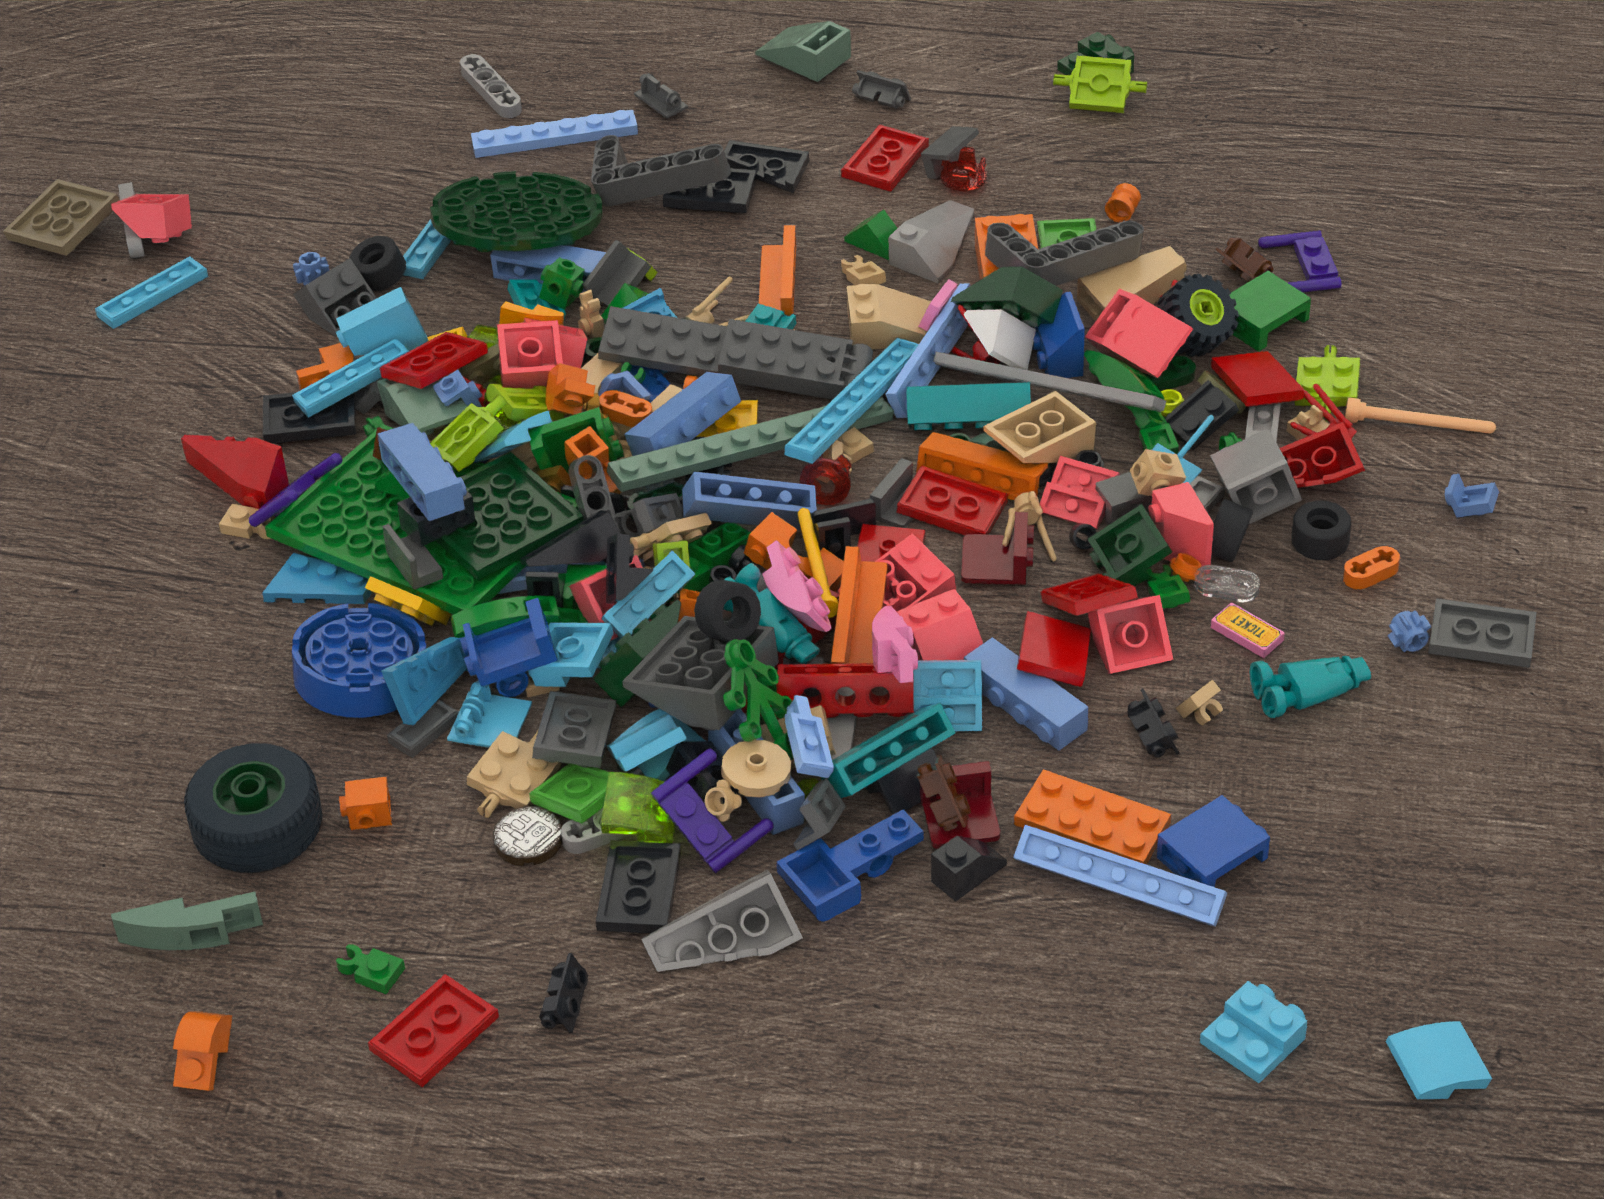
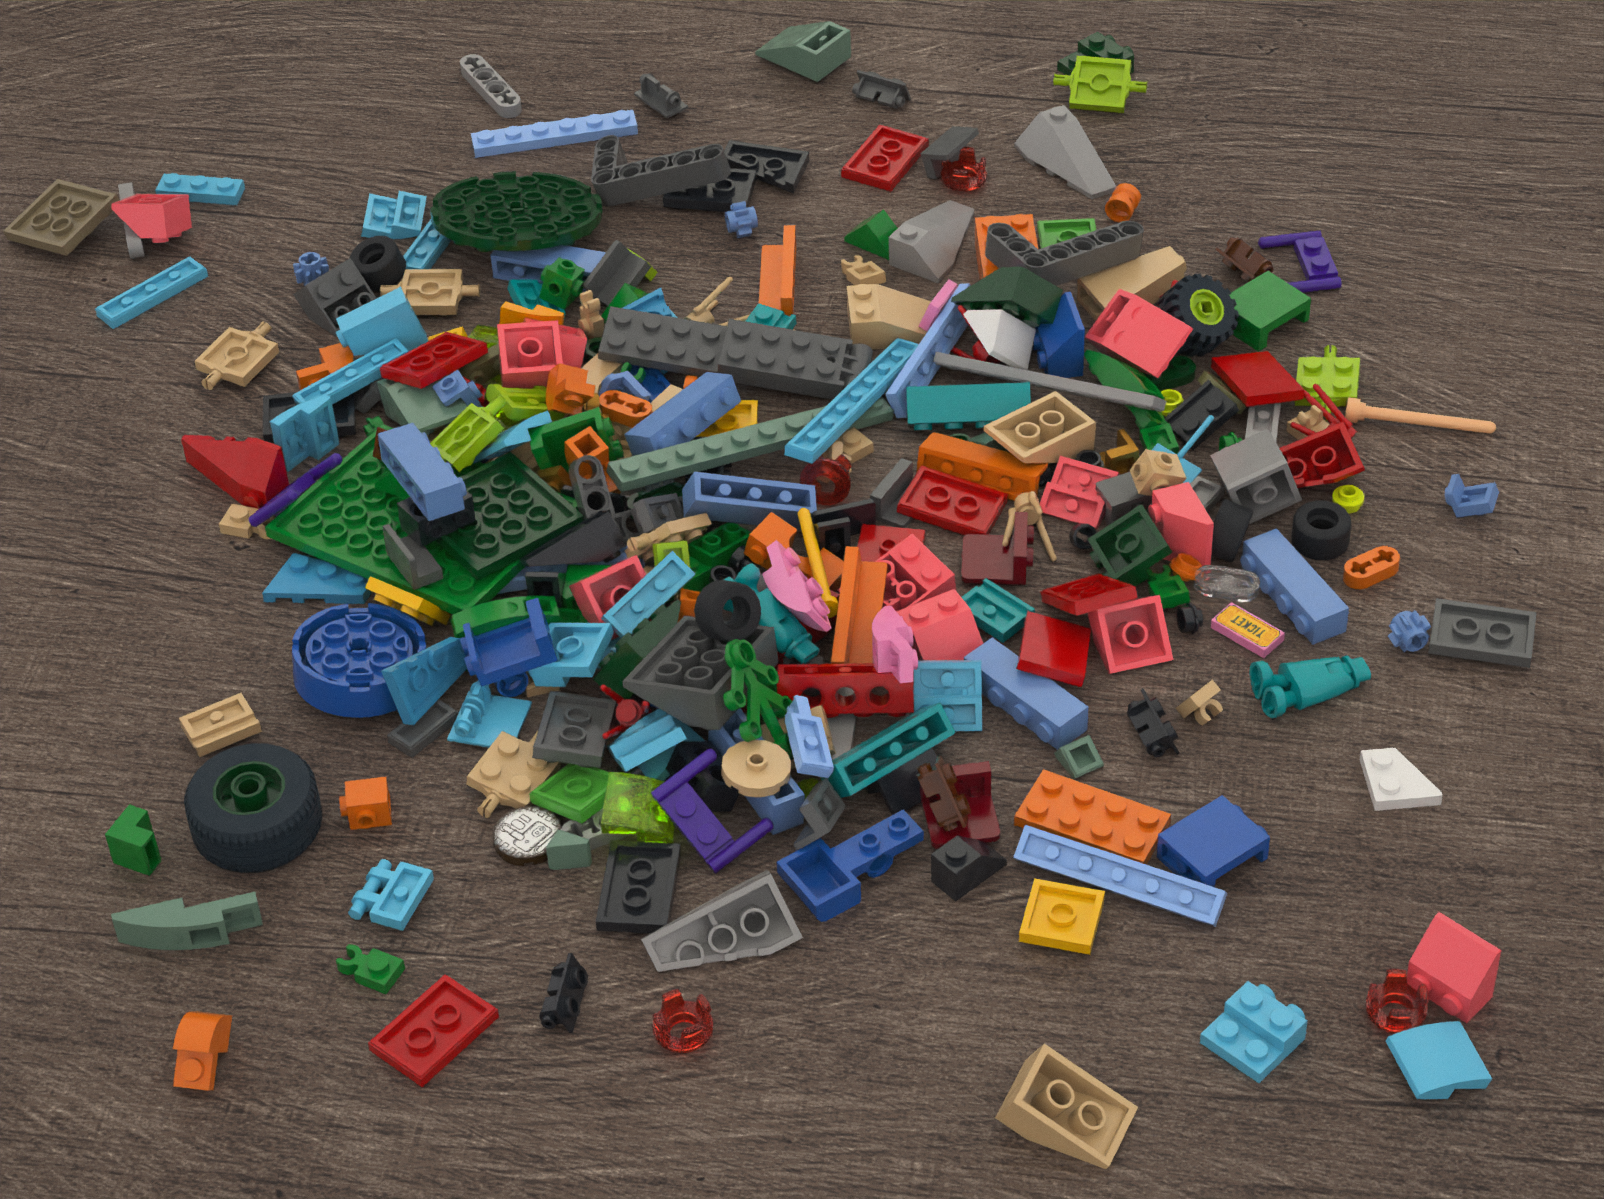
(133, 841): none -> green piece
(202, 188): none -> medium azure plate
(220, 724): none -> tan plate
(237, 356): none -> tan plate
(306, 431): none -> medium azure slope
(394, 217): none -> medium azure slope
(400, 895): none -> medium azure plate
(433, 290): none -> tan plate
(568, 851): none -> sand green slope
(619, 576): black slope -> none
(627, 712): none -> red plant
(675, 1011): none -> clear red piece
(715, 804): tan plate -> none
(741, 219): none -> medium blue gear
(996, 610): none -> teal plate
(1062, 916): none -> yellow plate
(1064, 149): none -> light grey wedge
(1066, 1109): none -> tan slope
(1079, 757): none -> sand green slope
(1123, 457): none -> pearl gold panel
(1189, 618): none -> black plate
(1295, 586): none -> medium blue brick
(1348, 497): none -> neon yellow plate
(1396, 781): none -> white wing
(1396, 990): none -> clear red piece
(1455, 967): none -> coral slope

